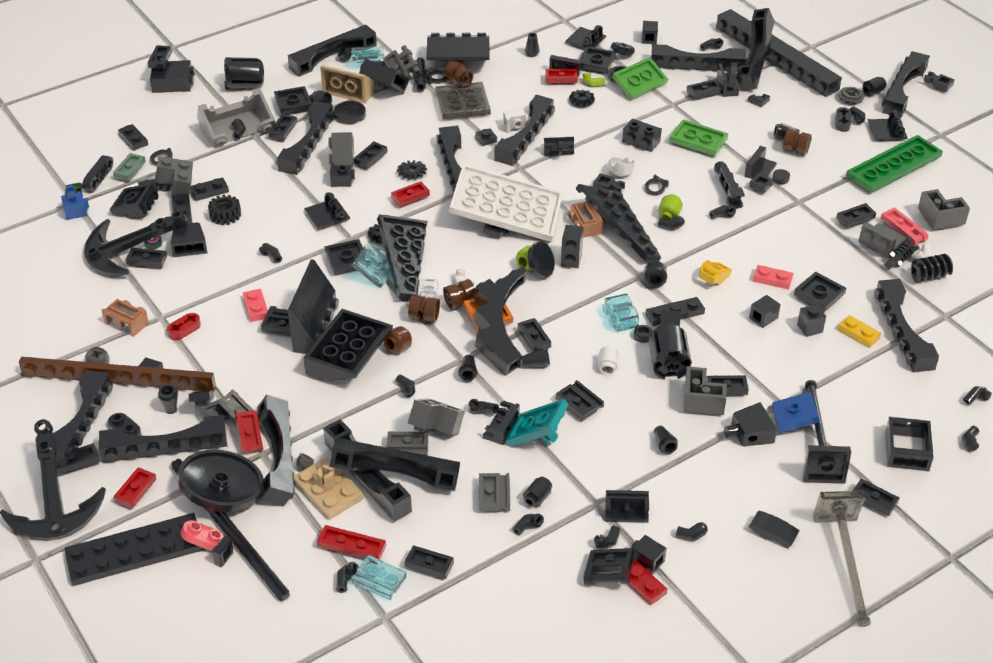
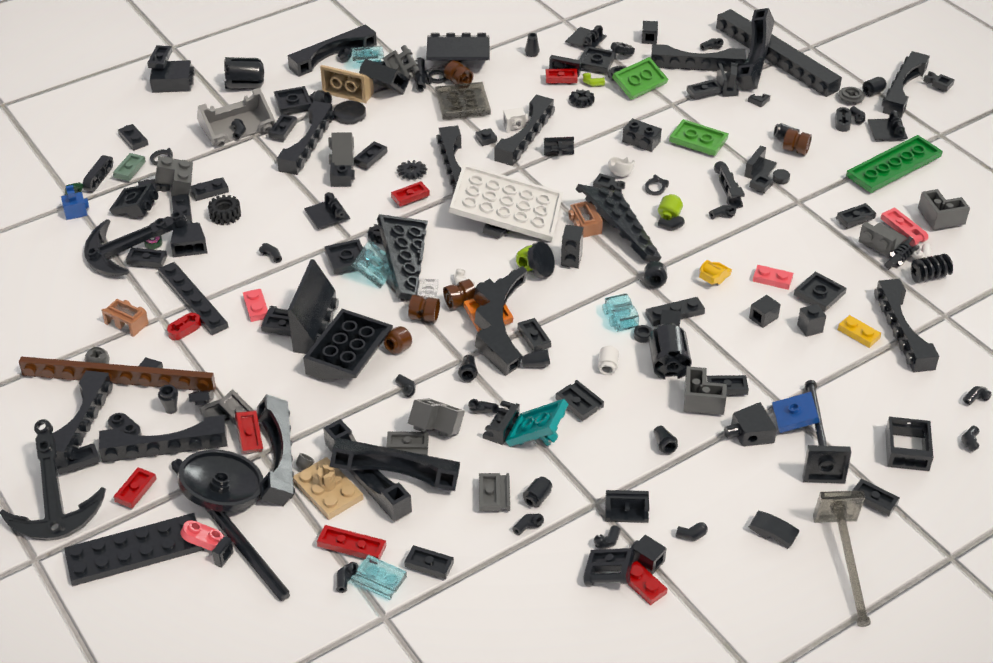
(193, 298): none -> black plate

